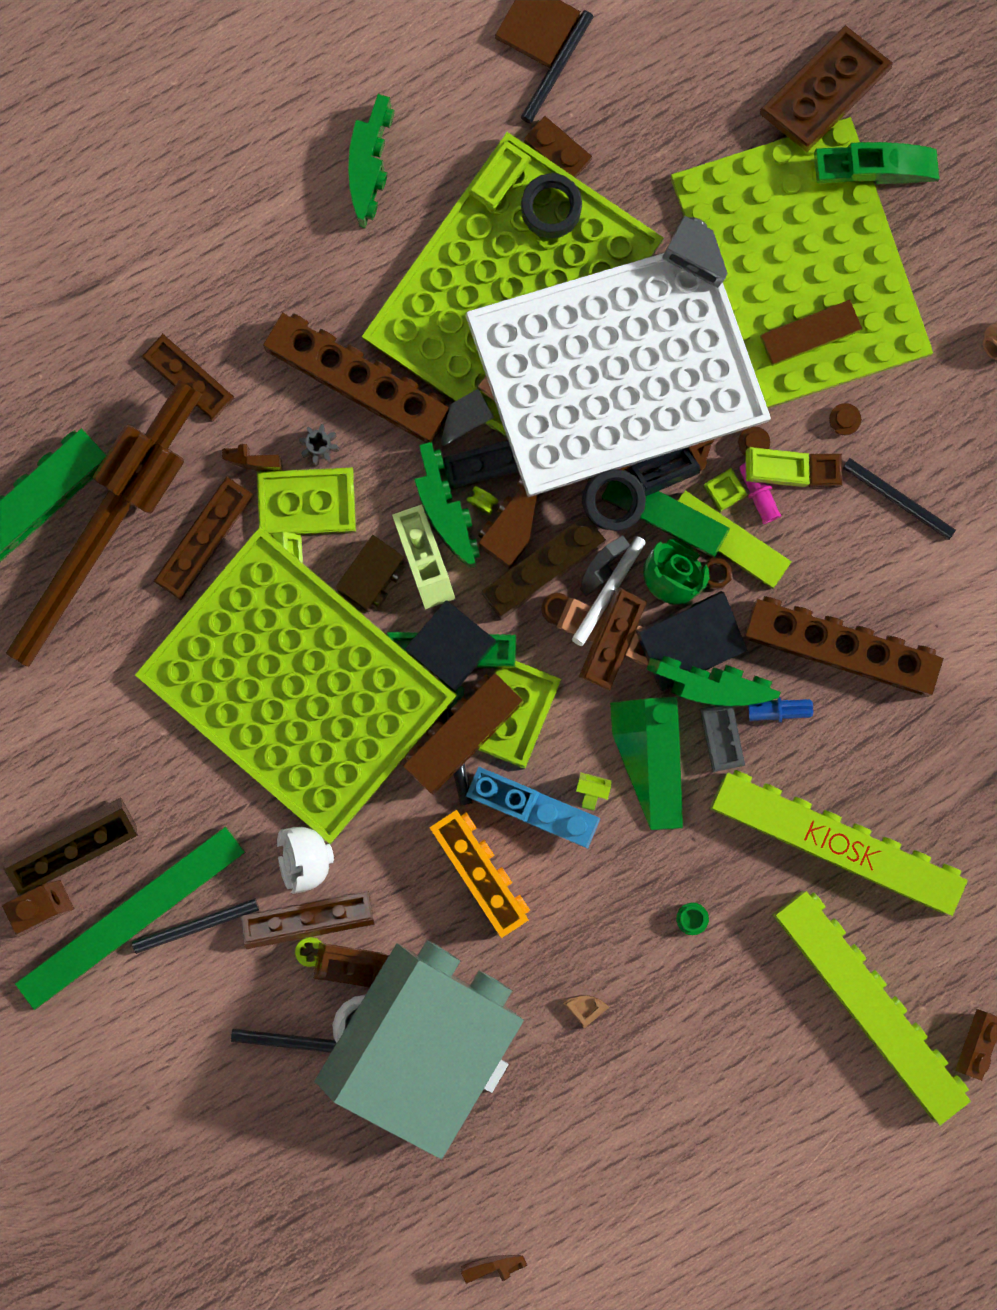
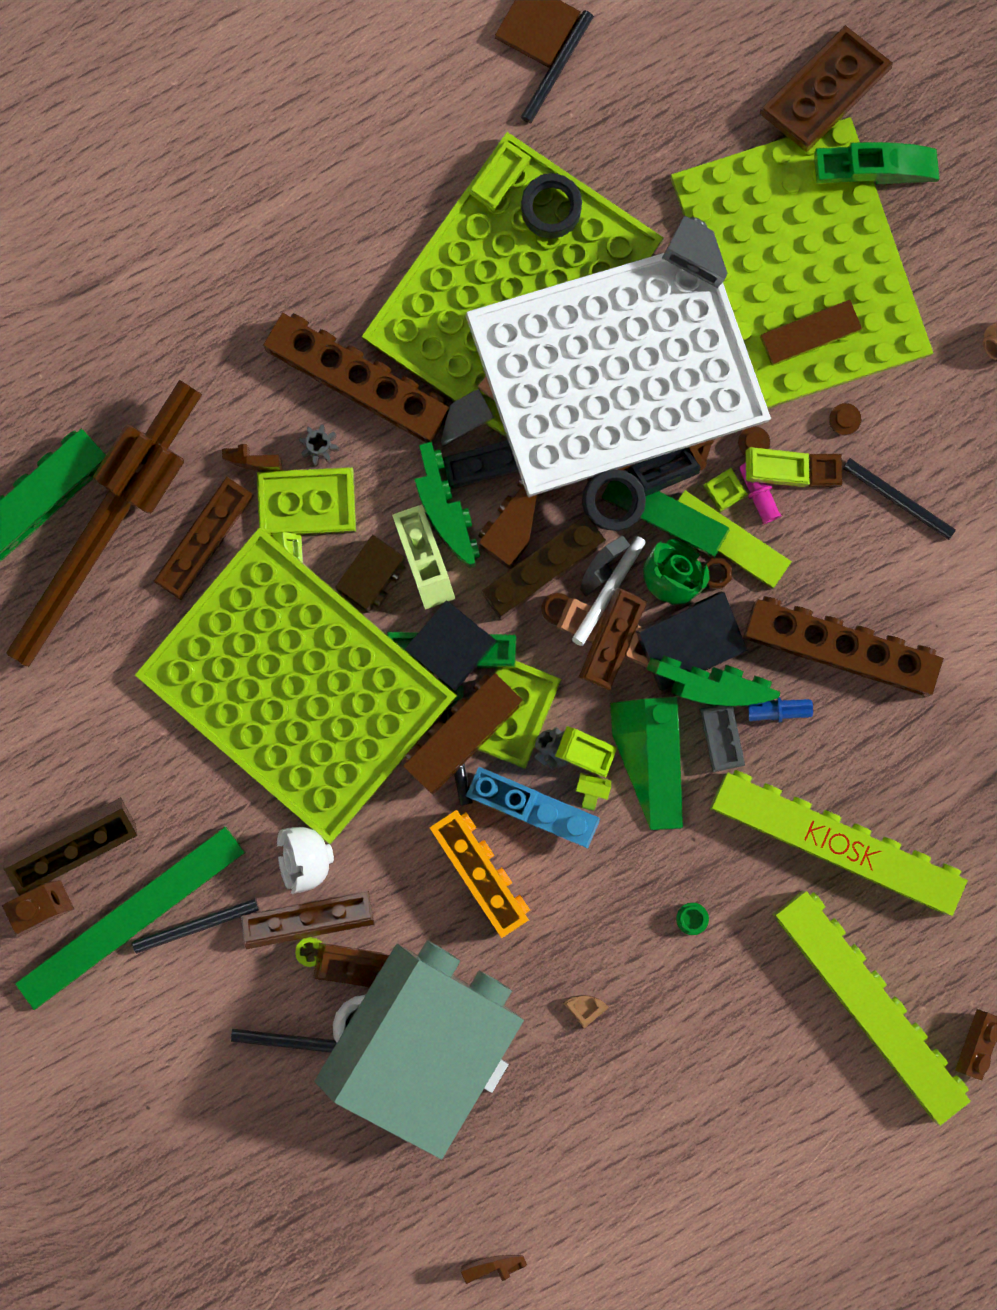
(176, 366): reddish brown tile -> none
(365, 170): green slope -> none
(482, 500): lime bush -> none
(548, 745): none -> dark grey gear
(557, 147): reddish brown plate -> none
(586, 751): none -> lime tile

